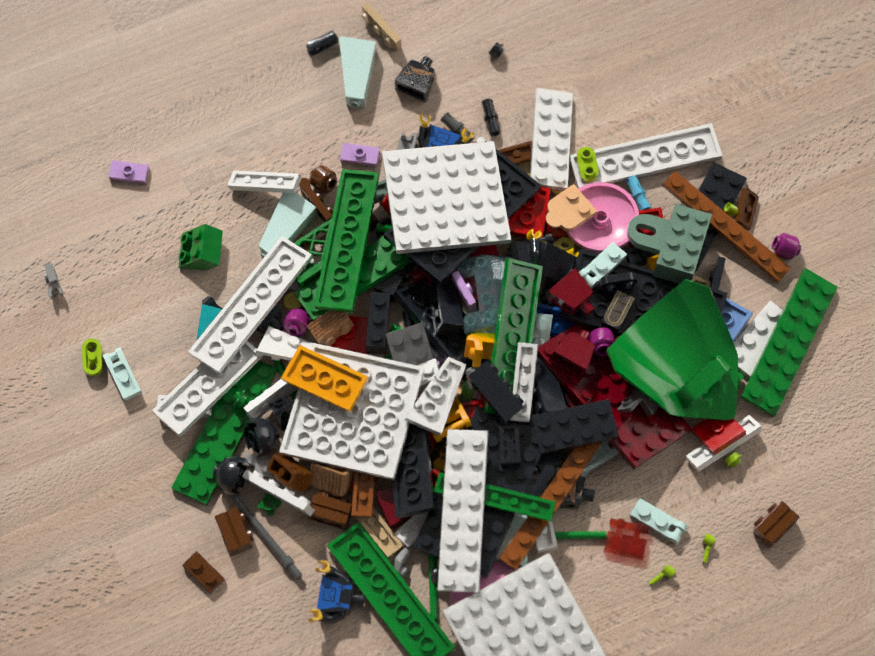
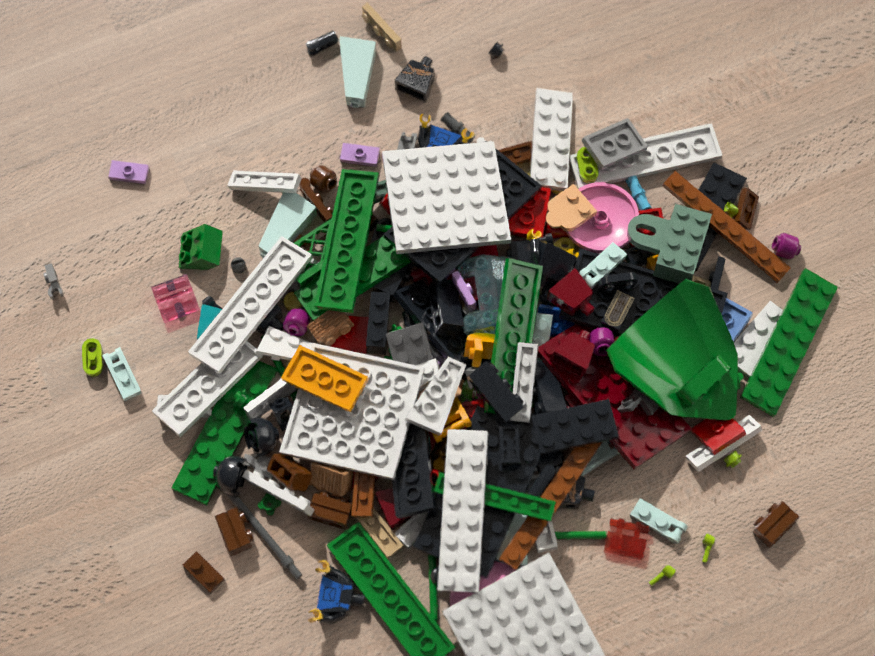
(175, 298): none -> clear pink slope
(240, 267): none -> dark grey hinge
(400, 559): light grey arm -> none
(491, 117): black pin -> none
(614, 143): none -> light grey plate

